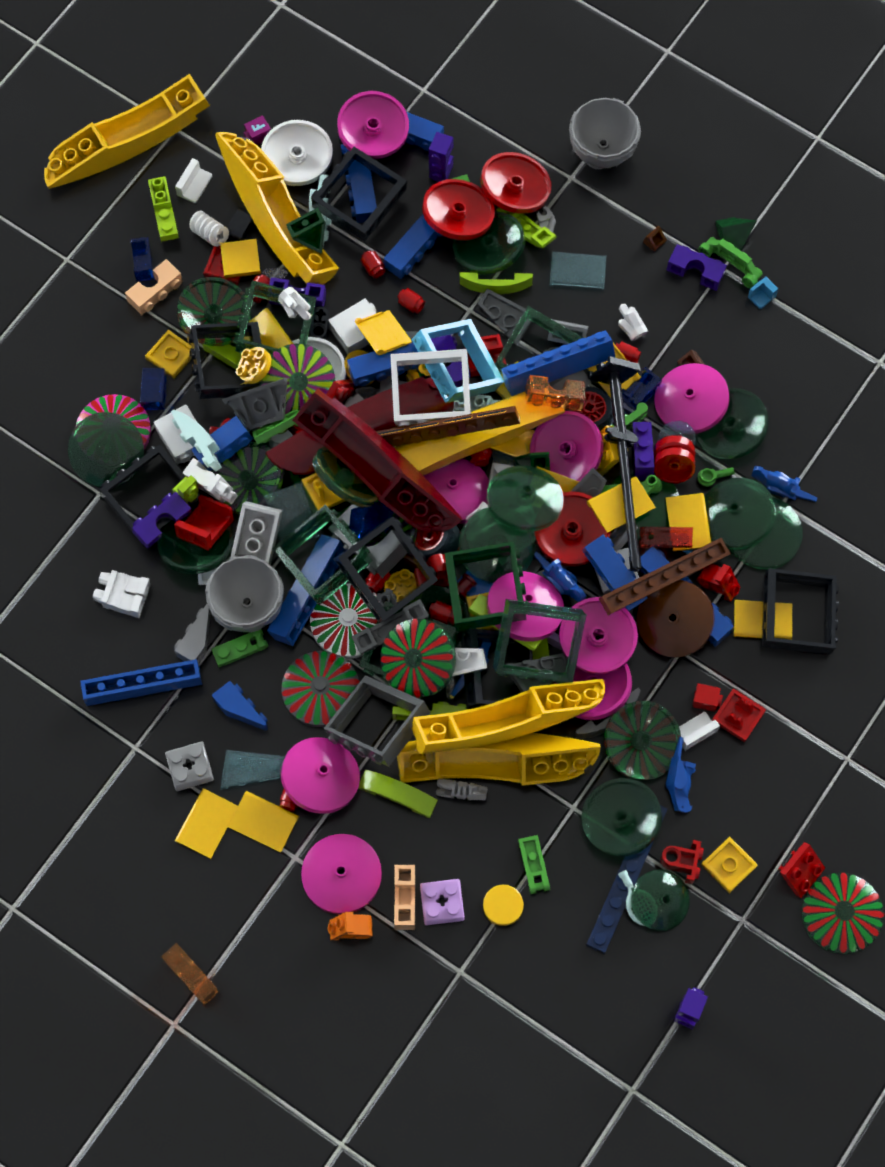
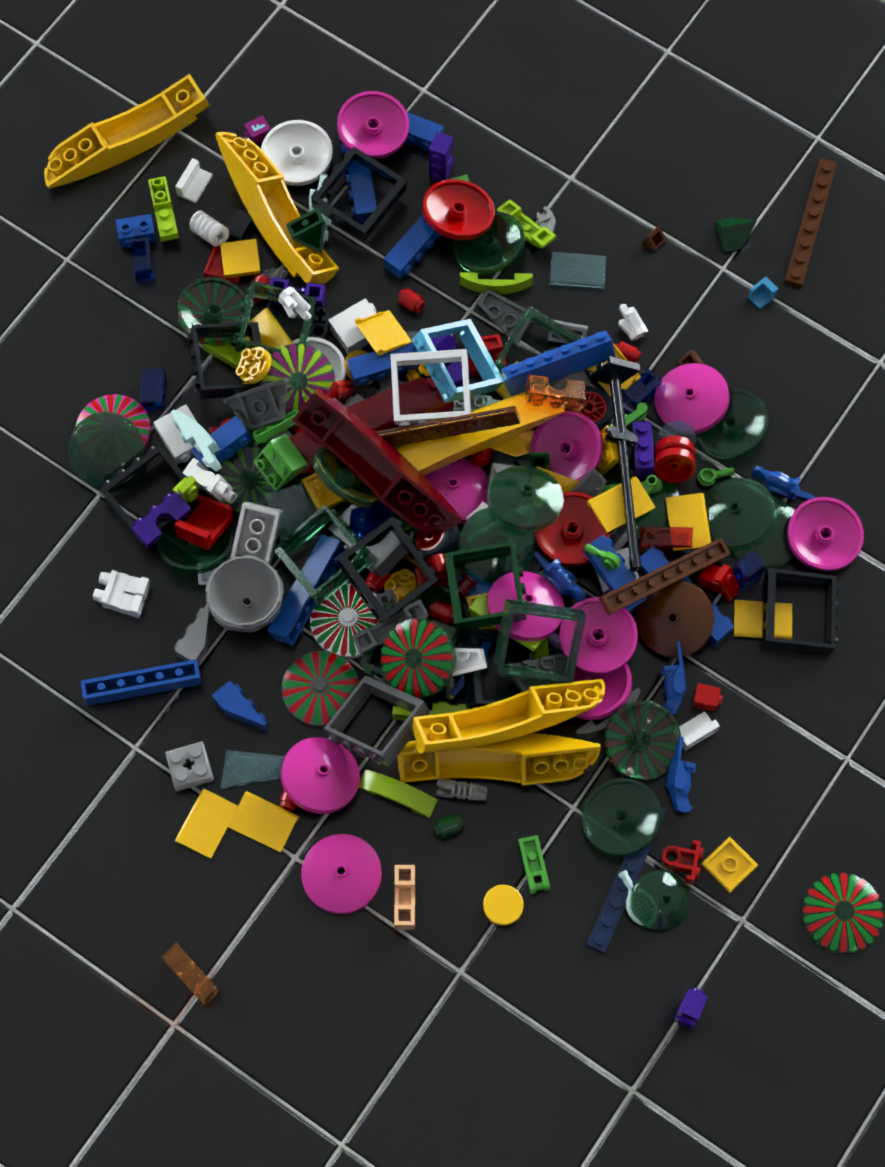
(135, 228): none -> blue brick
(145, 298): light nougat arch -> none
(170, 353): yellow tile -> none
(239, 648): bright green plate -> none
(280, 462): none -> bright green slope
(350, 926): orange pin -> none
(373, 264): red brick -> none
(433, 911): lavender brick -> none
(448, 825): none -> dark green brick
(515, 182): red dish -> none
(606, 123): light grey rock -> none
(609, 559): none -> bright green plate
(674, 684): none -> blue animal
(685, 259): dark purple arch -> none
(735, 257): bright green plate -> none
(739, 715): red plate -> none
(748, 570): none -> clear blue panel
(802, 869): red plate -> none
(810, 223): none -> reddish brown plate
(831, 519): none -> dark pink dish

